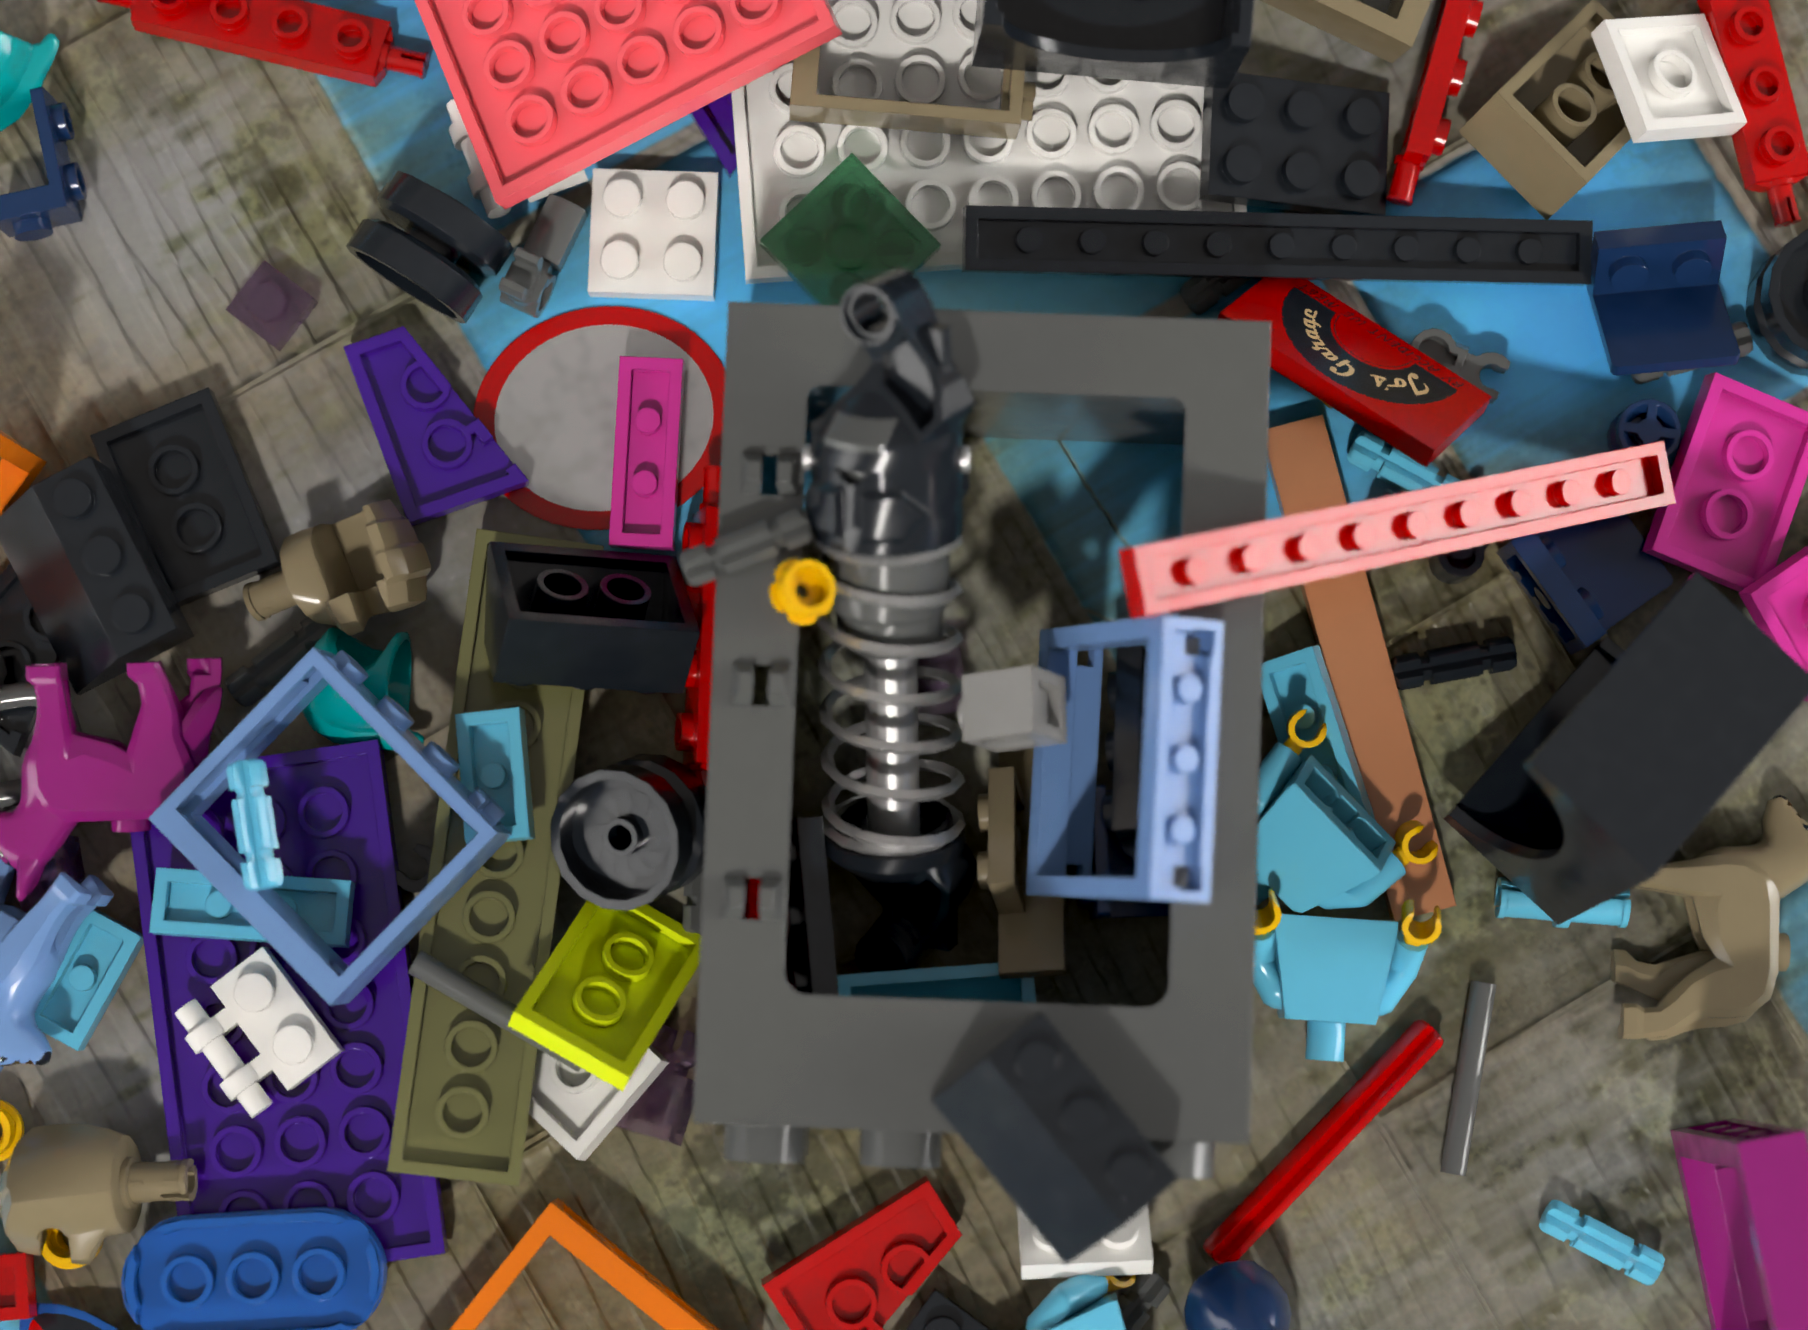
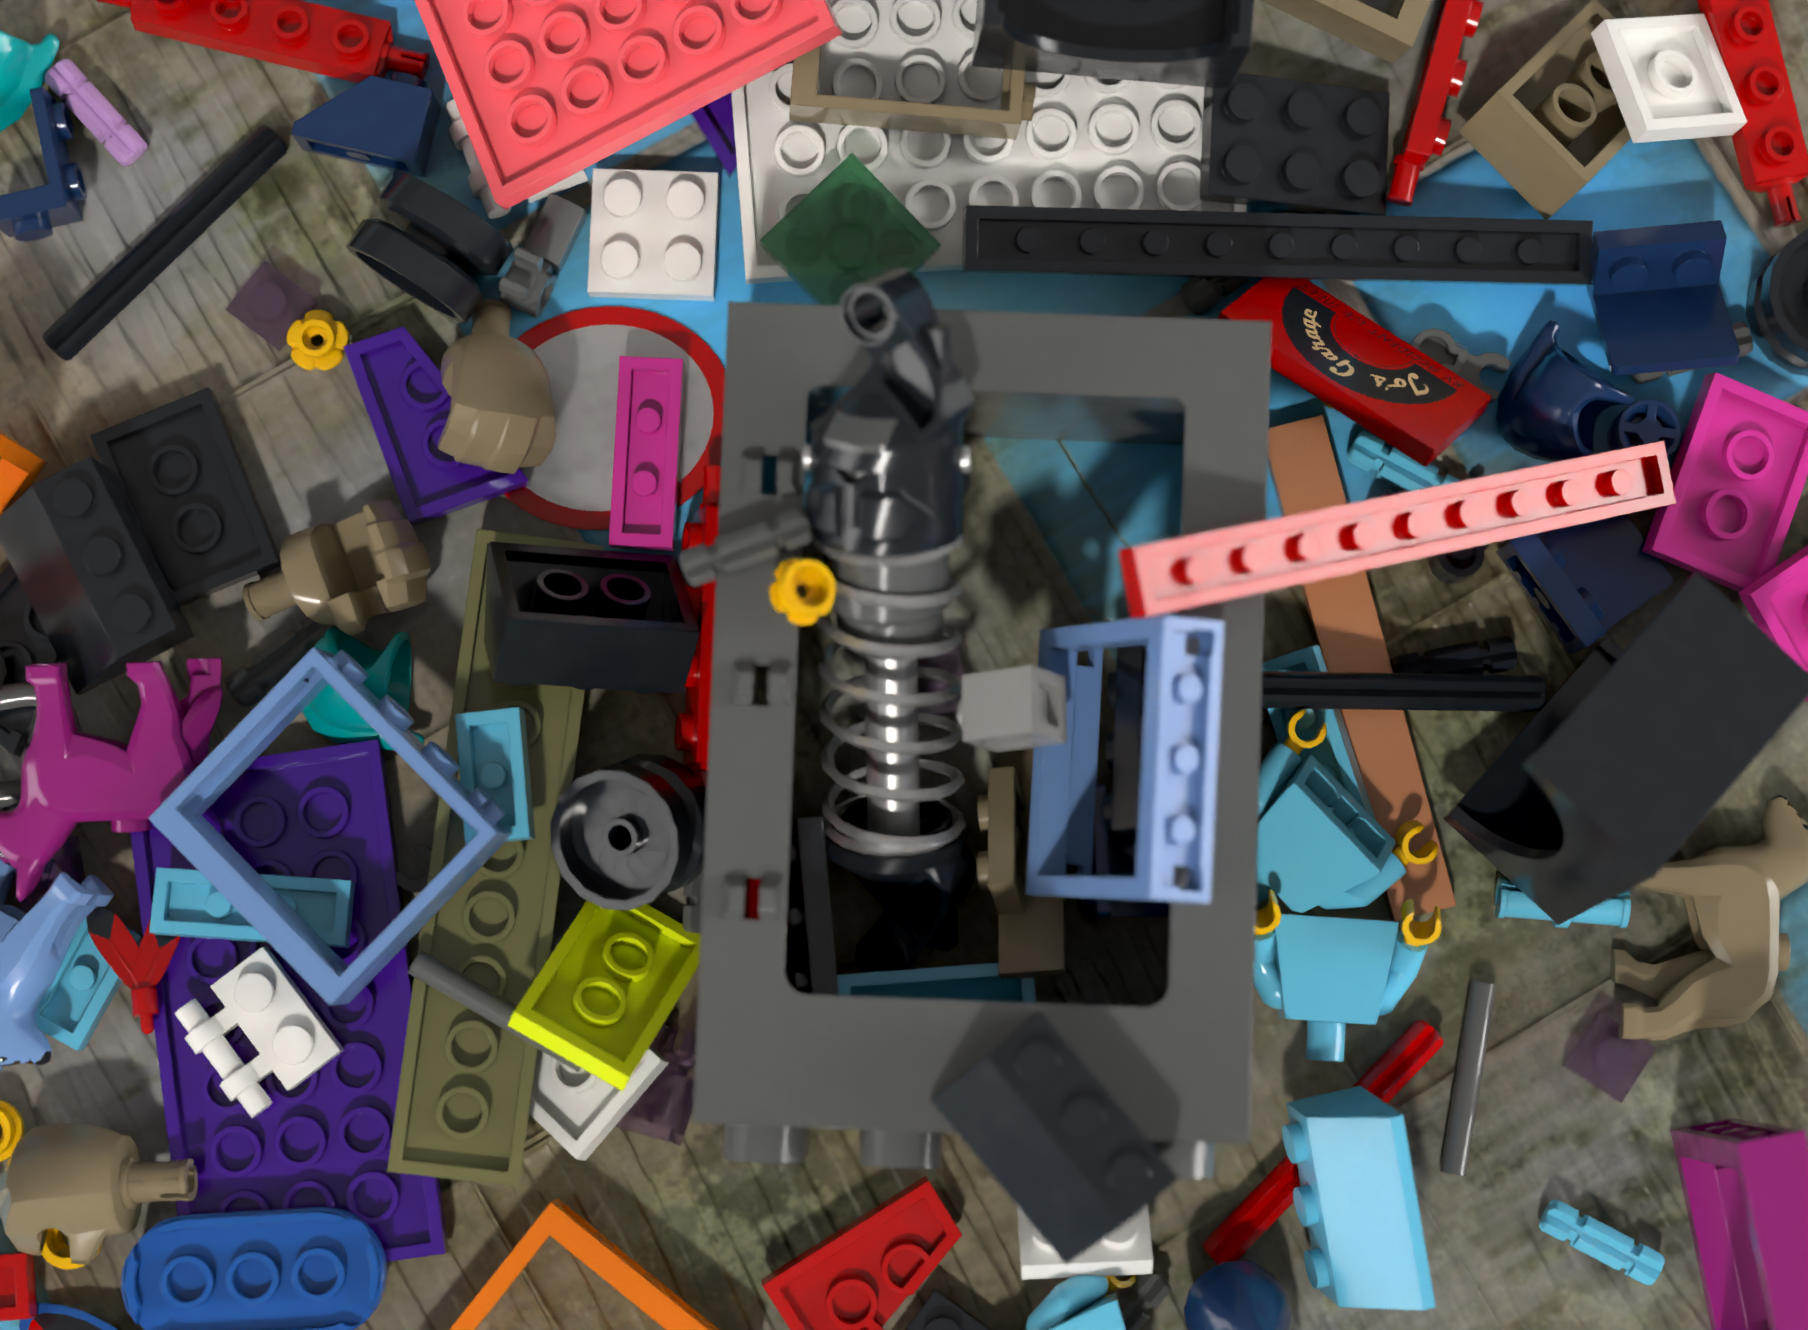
(95, 112): none -> lavender axle
(136, 966): none -> red piece
(164, 243): none -> black axle
(254, 824): medium azure axle -> none
(320, 357): none -> yellow plate
(375, 124): none -> dark blue slope
(498, 396): none -> dark tan piece
(1358, 1201): none -> medium azure slope
(1402, 691): none -> black axle
(1553, 401): none -> dark blue piece
(1607, 1061): none -> clear purple plate

